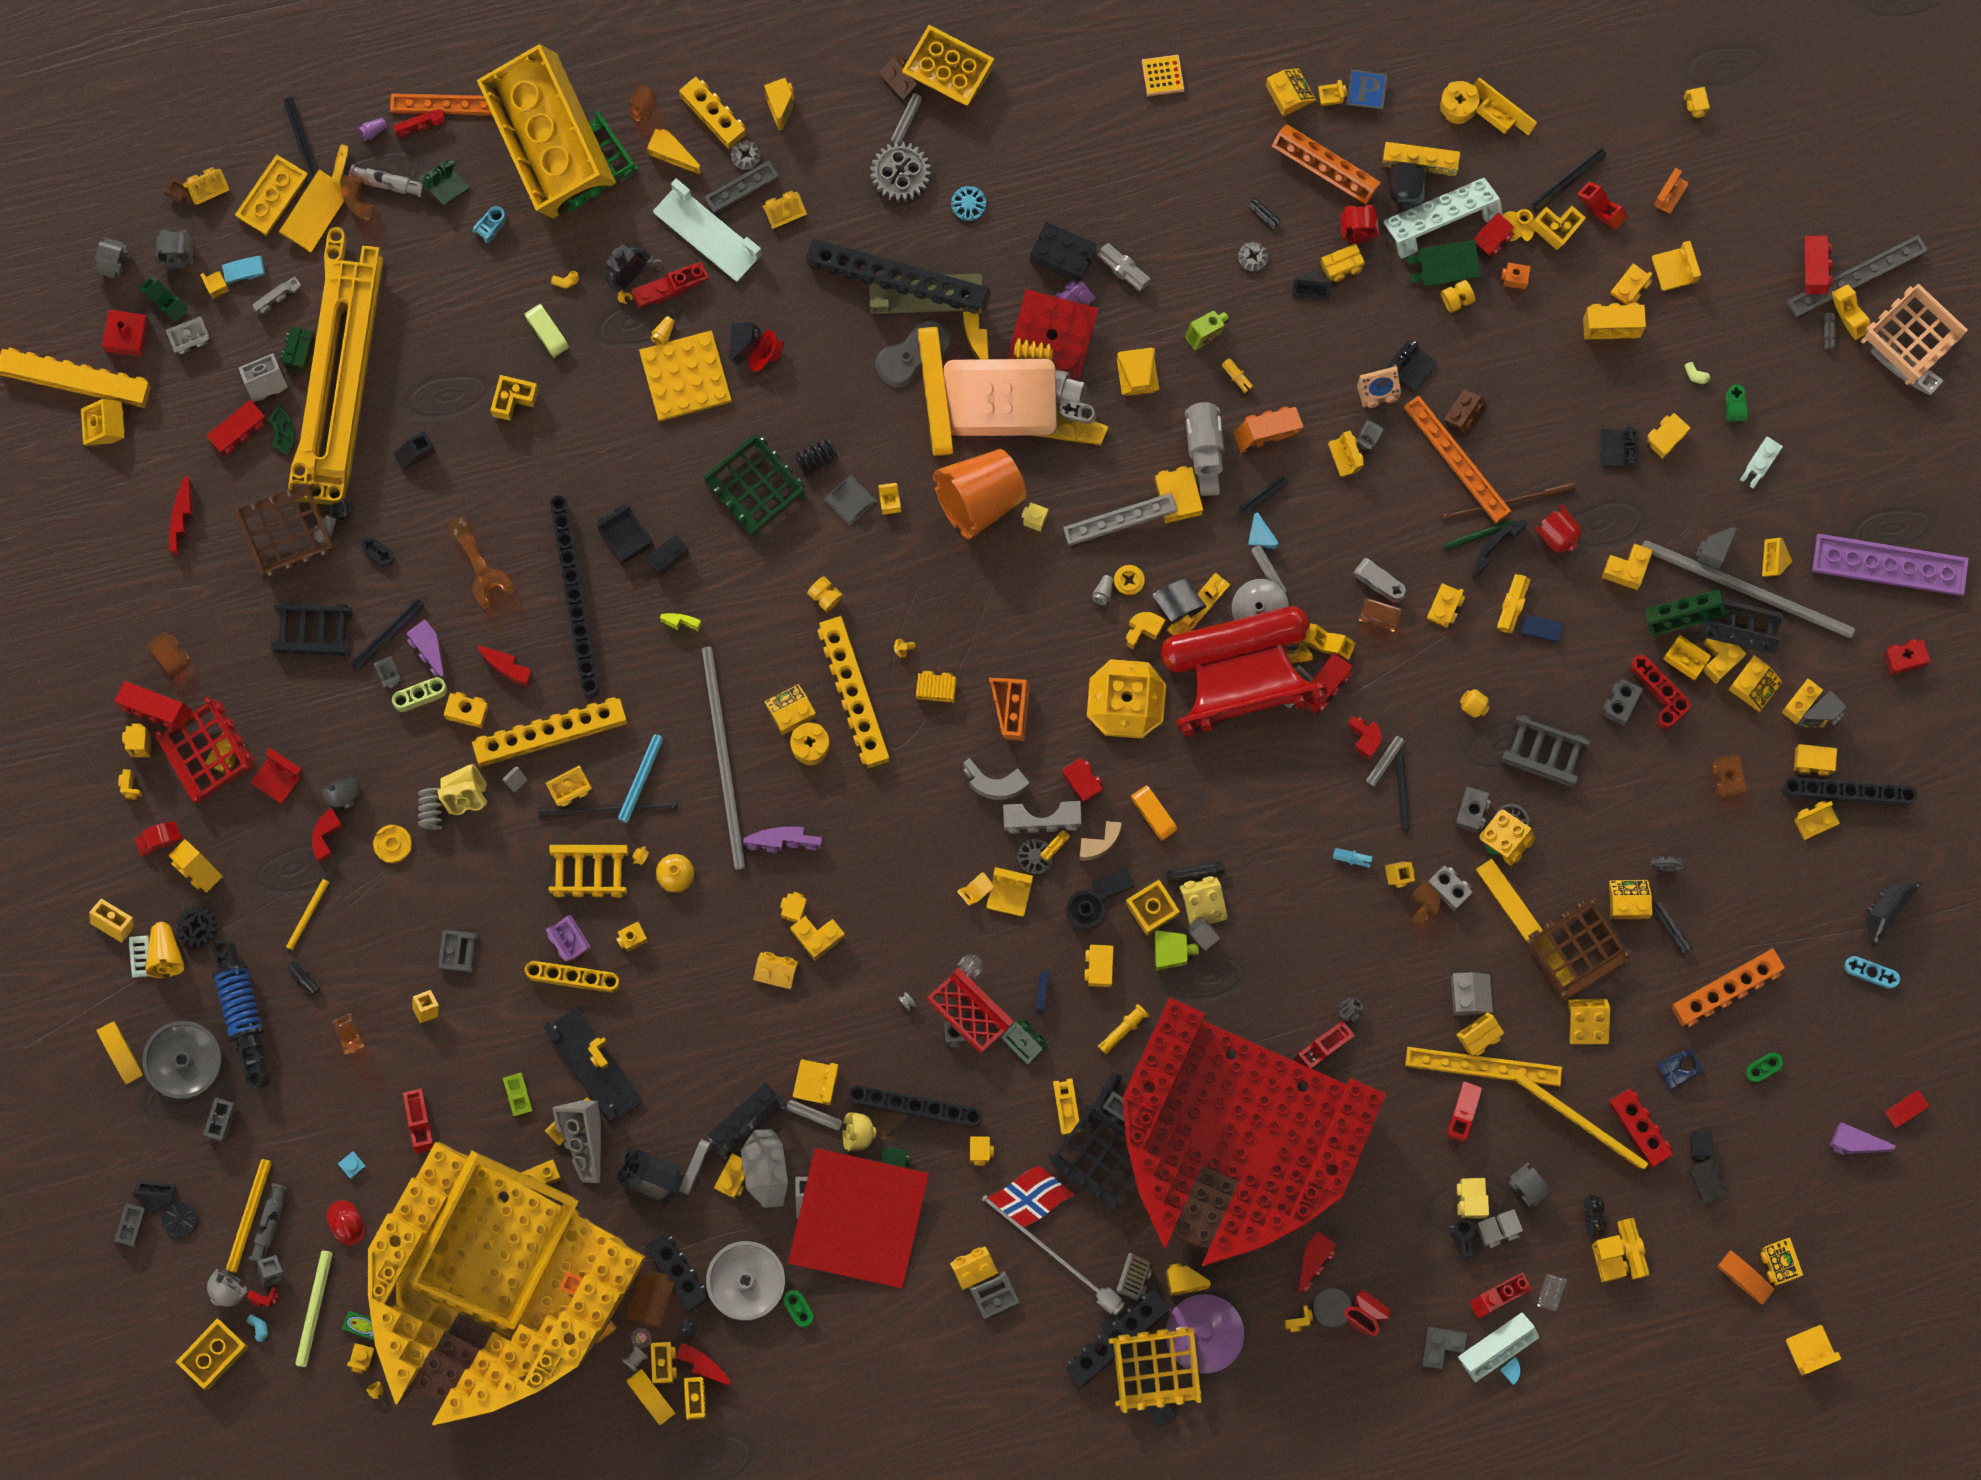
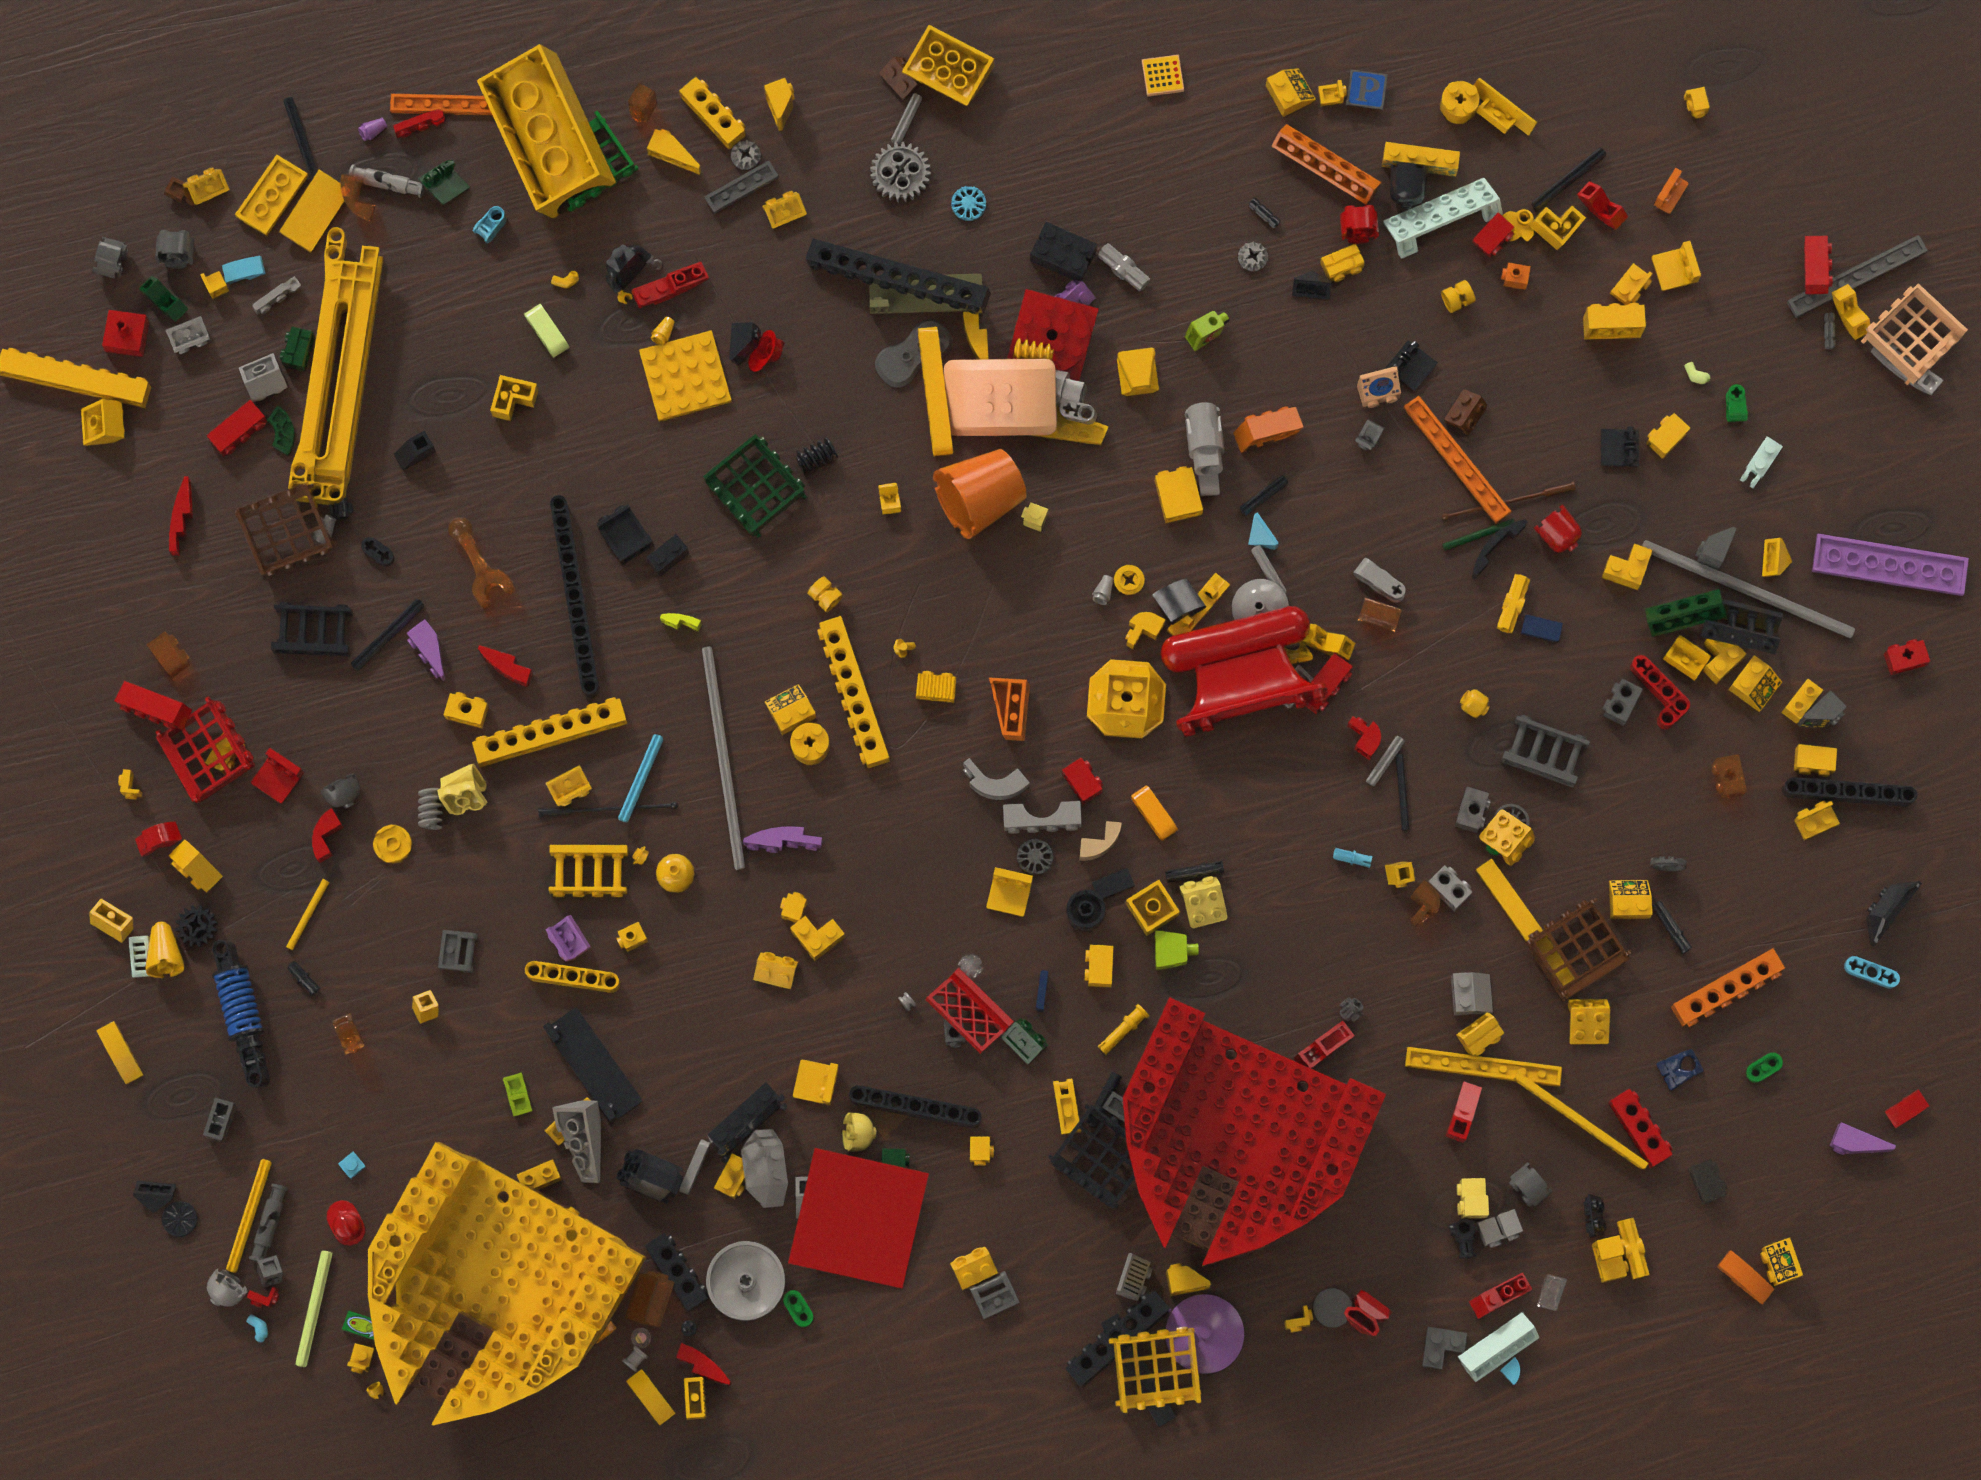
(129, 1224): dark grey hinge -> none
(137, 741): yellow brick -> none
(182, 1060): dark grey dish -> none
(212, 1354): yellow brick -> none
(339, 163): yellow tile -> none
(387, 672): dark grey bracket -> none
(418, 1121): red slope -> none
(429, 694): yellowish green beam -> none
(515, 779): light grey slope -> none
(538, 1265): yellow door -> none
(570, 1283): orange plate -> none
(597, 1058): yellow bracket -> none
(662, 1363): yellow brick -> none
(707, 232): light aqua bracket -> none
(814, 1115): light grey axle -> none
(850, 500): dark grey piece -> none
(976, 889): yellow bracket -> none
(1031, 1199): flag -> none
(1055, 845): yellow axle -> none
(1120, 519): light grey tile -> none
(1203, 933): dark grey brick -> none
(1236, 375): yellow axle -> none
(1315, 1254): red slope -> none
(1346, 454): yellow bracket -> none
(1444, 605): yellow bracket -> none
(1446, 263): dark green tile -> none
(1701, 1145): black brick -> none
(1812, 1350): yellow bracket -> none

